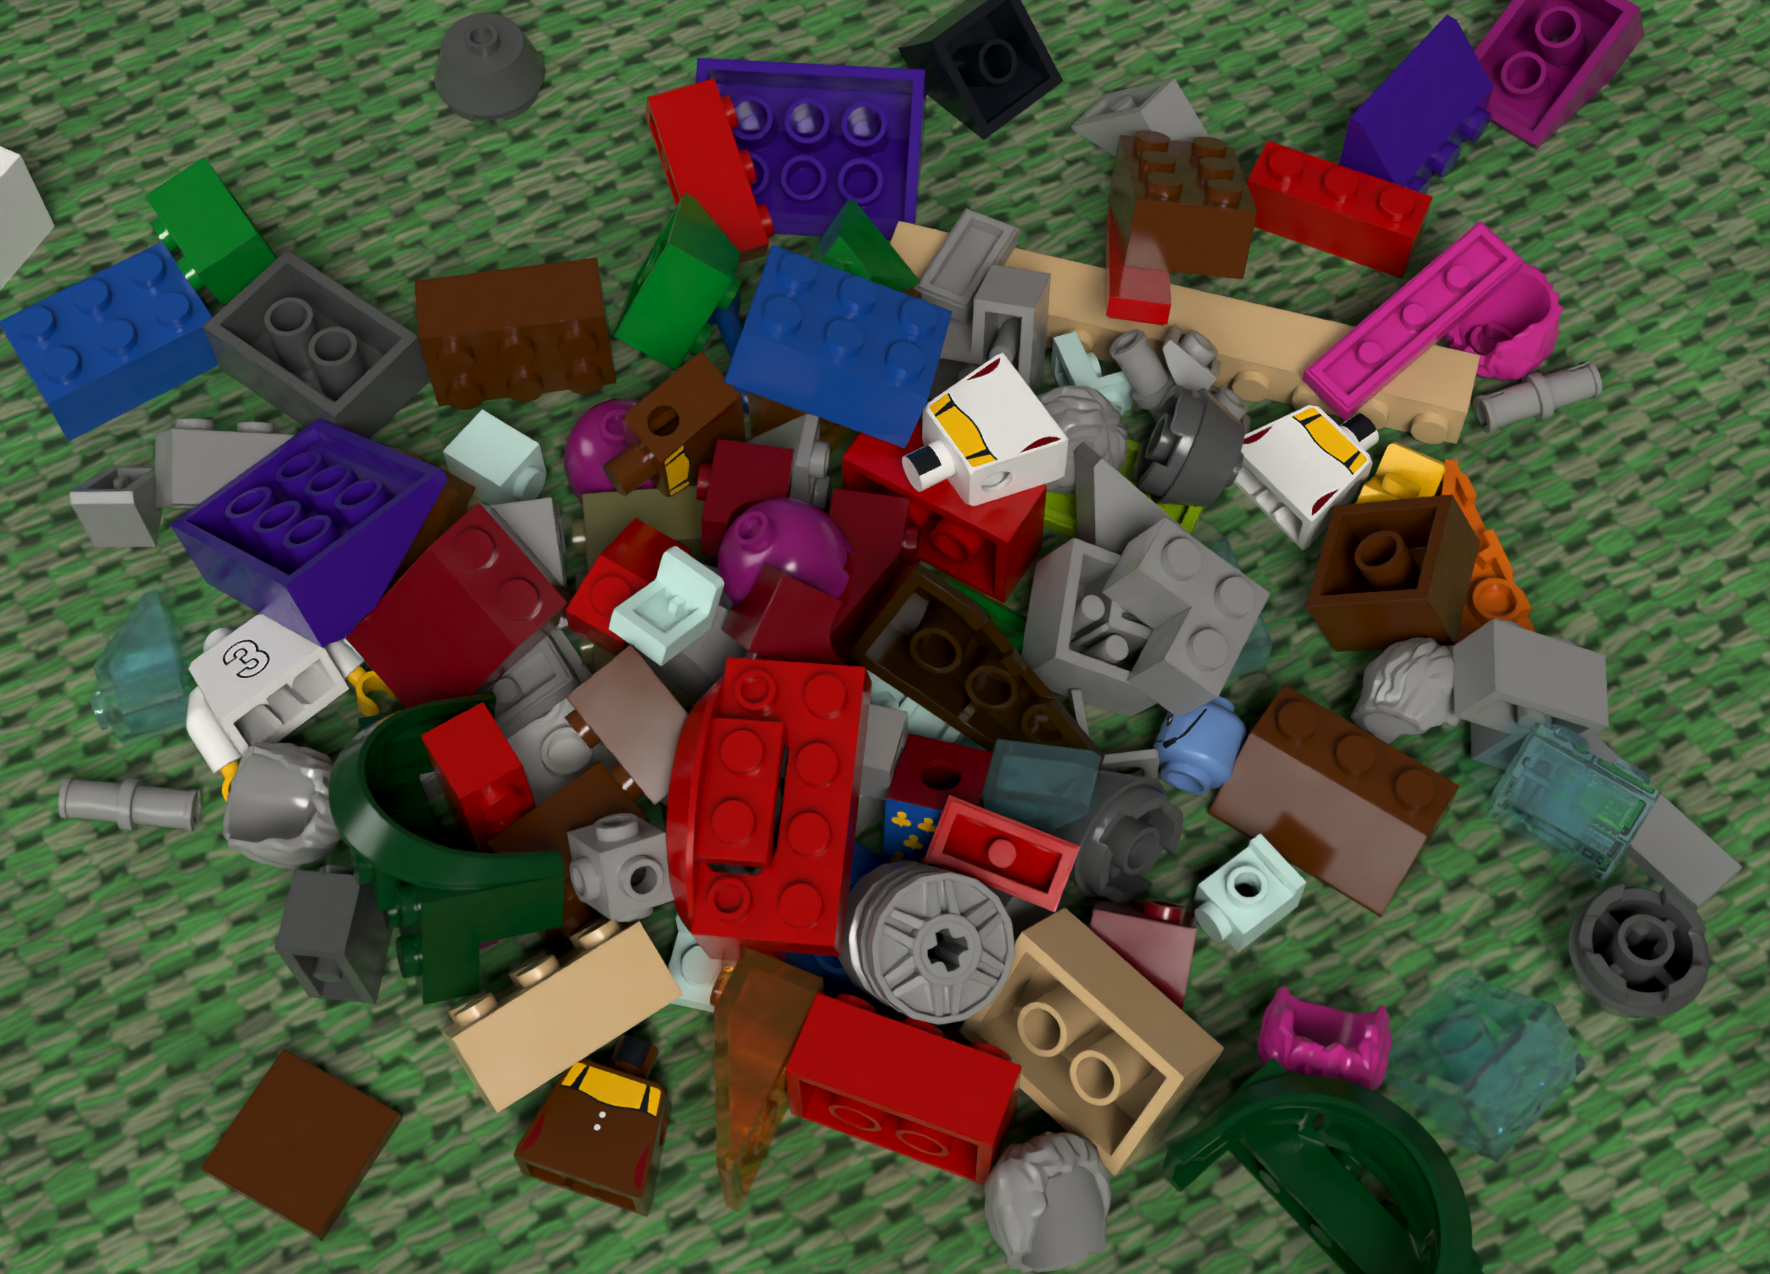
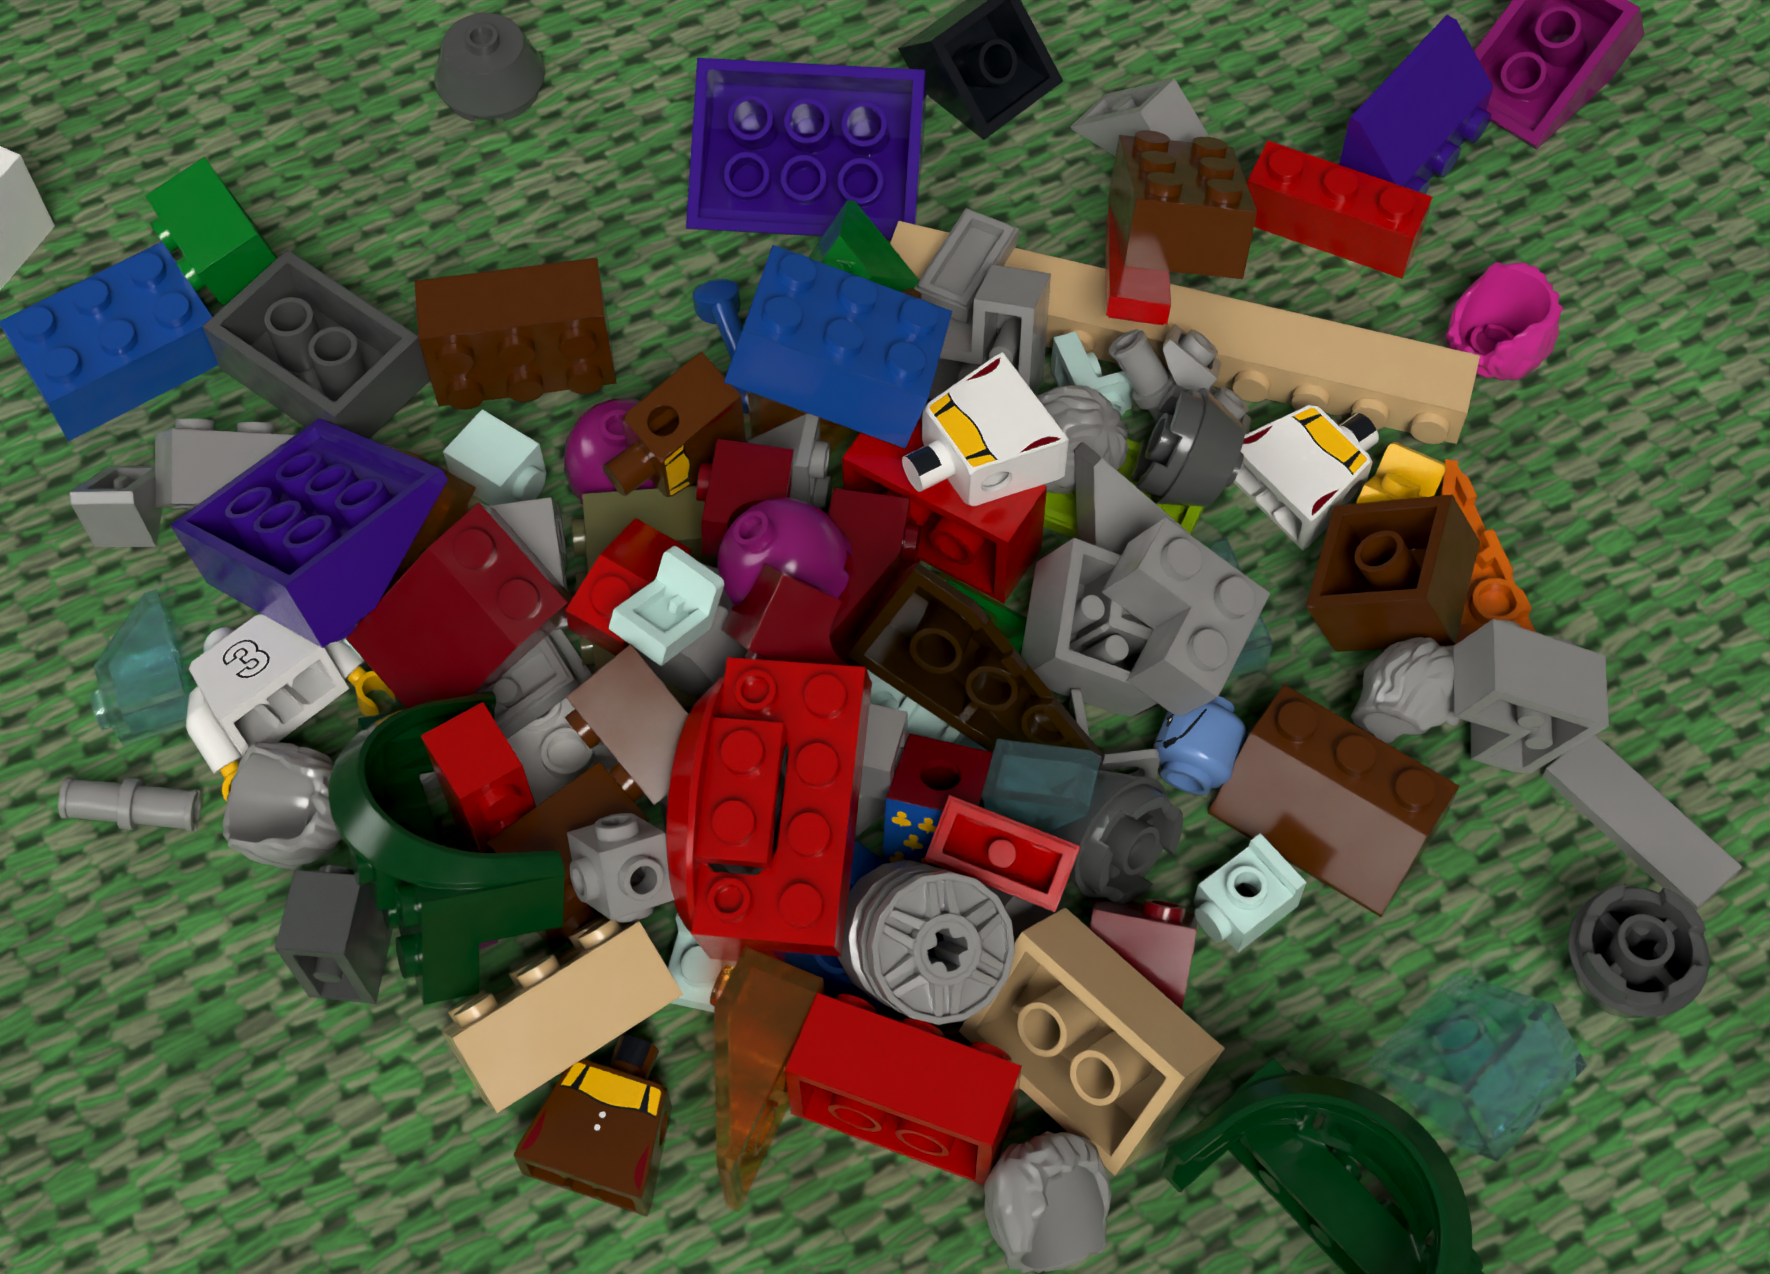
(302, 1144): reddish brown tile -> none
(680, 287): green slope -> none
(702, 159): red brick -> none
(1326, 1040): dark pink hair -> none
(1412, 320): dark pink tile -> none
(1538, 396): light grey pin -> none
(1572, 800): clear light blue slope -> none

